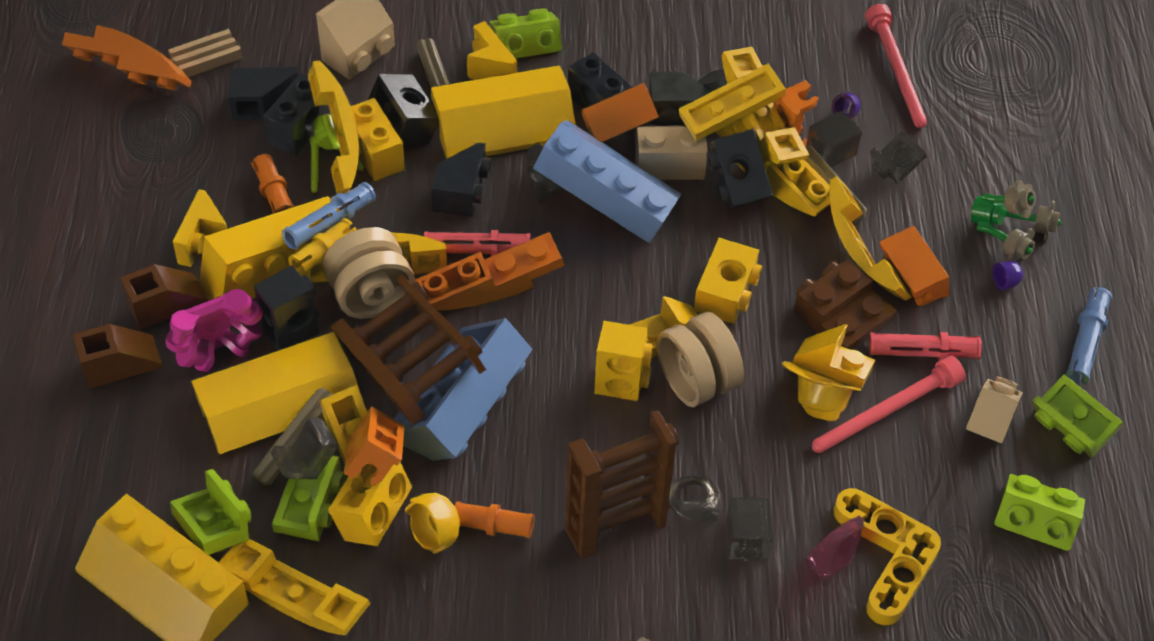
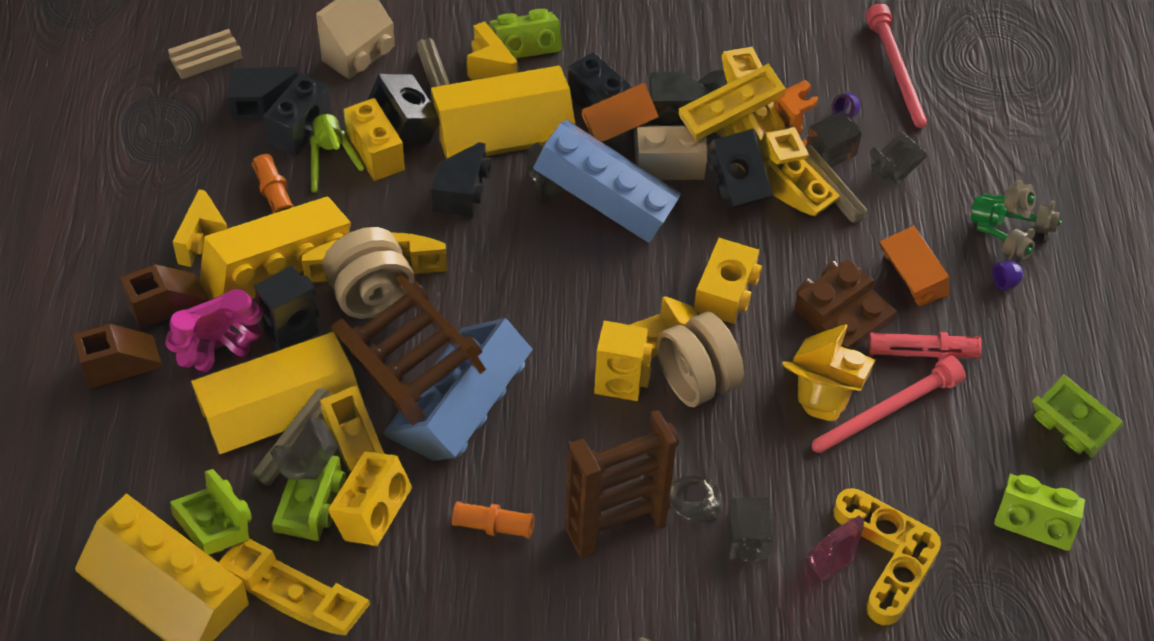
(129, 56): orange slope -> none
(300, 232): medium blue pin -> none
(320, 243): yellow pin -> none
(328, 92): yellow slope -> none
(375, 442): orange hinge -> none
(433, 521): yellow hair -> none
(477, 239): coral pin -> none
(482, 280): orange slope -> none
(844, 211): yellow slope -> none
(995, 409): tan slope -> none
(1092, 324): medium blue pin -> none

